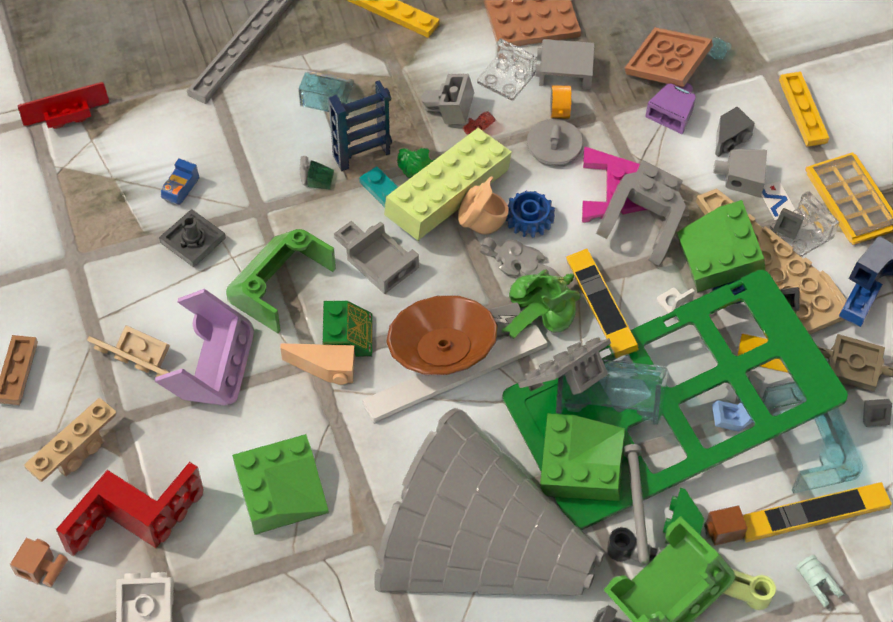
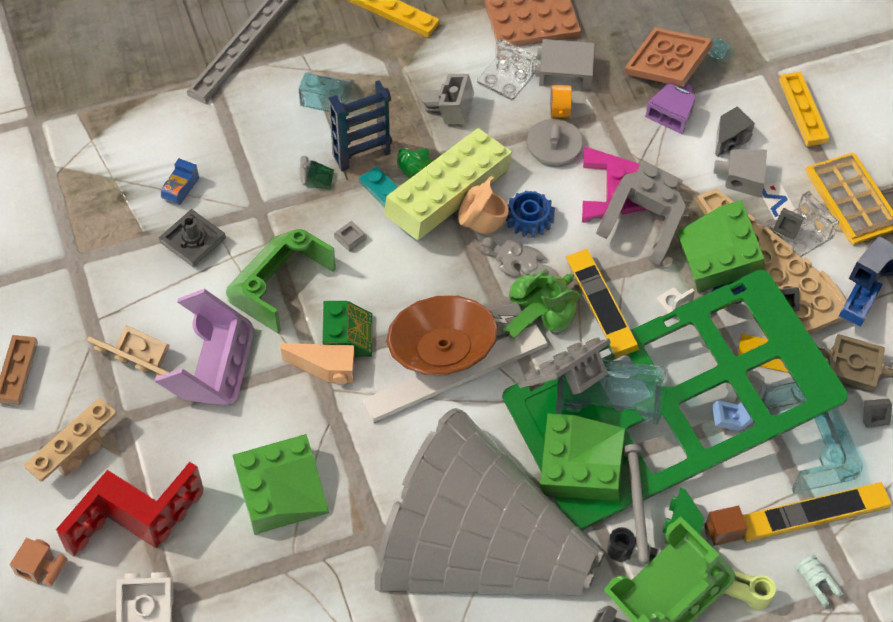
(64, 107): red bracket -> none
(381, 258): light grey panel -> none
(482, 122): clear red piece -> none

